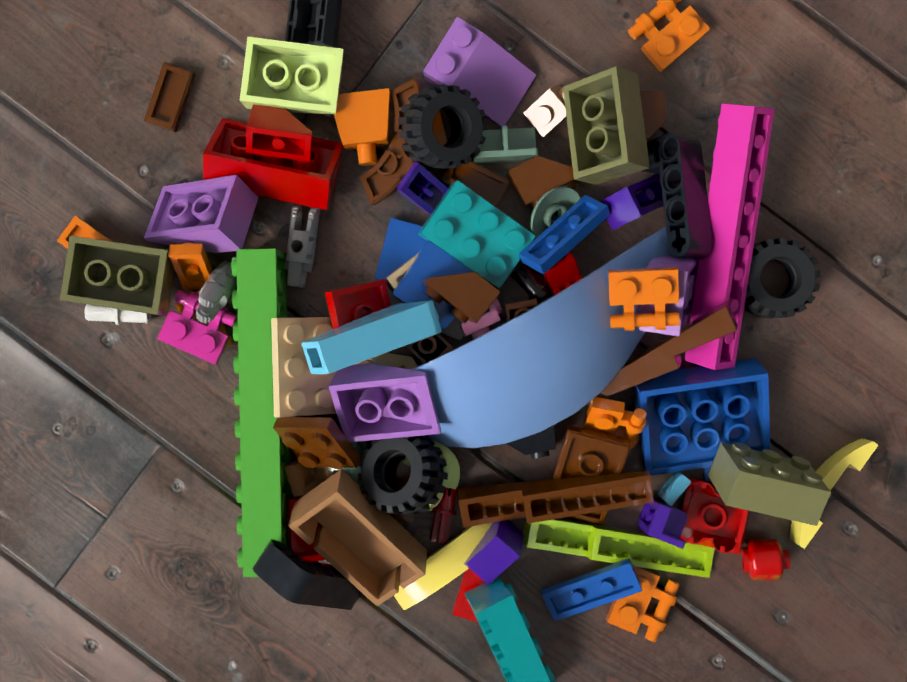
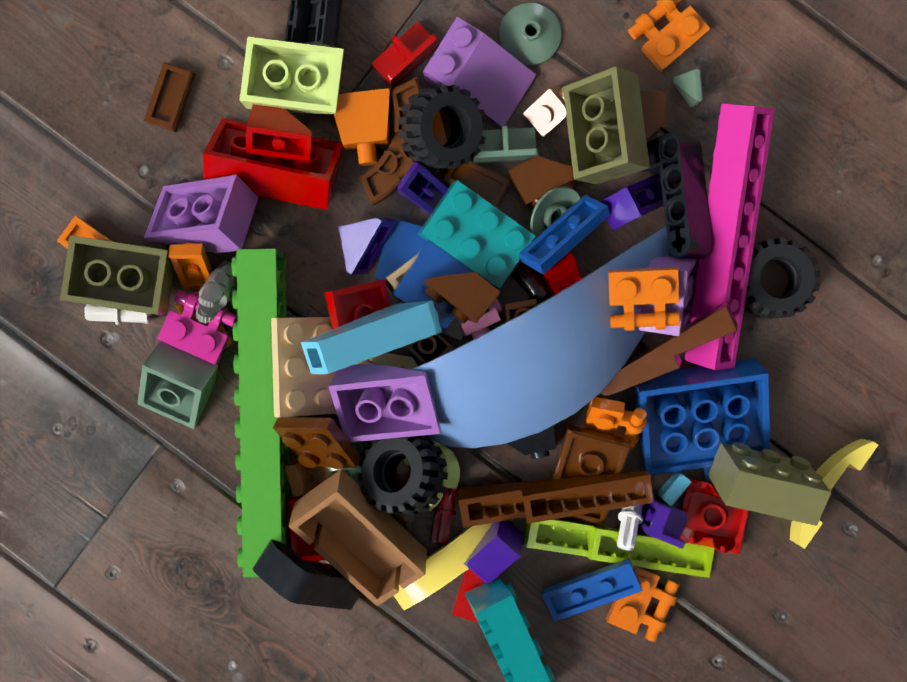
(176, 384): none -> sand green slope
(296, 261): light grey hinge -> none
(364, 242): none -> slope
(405, 54): none -> red panel
(526, 48): none -> sand green dish
(630, 519): none -> white axle
(690, 87): none -> sand green slope
(765, 559): red head -> none

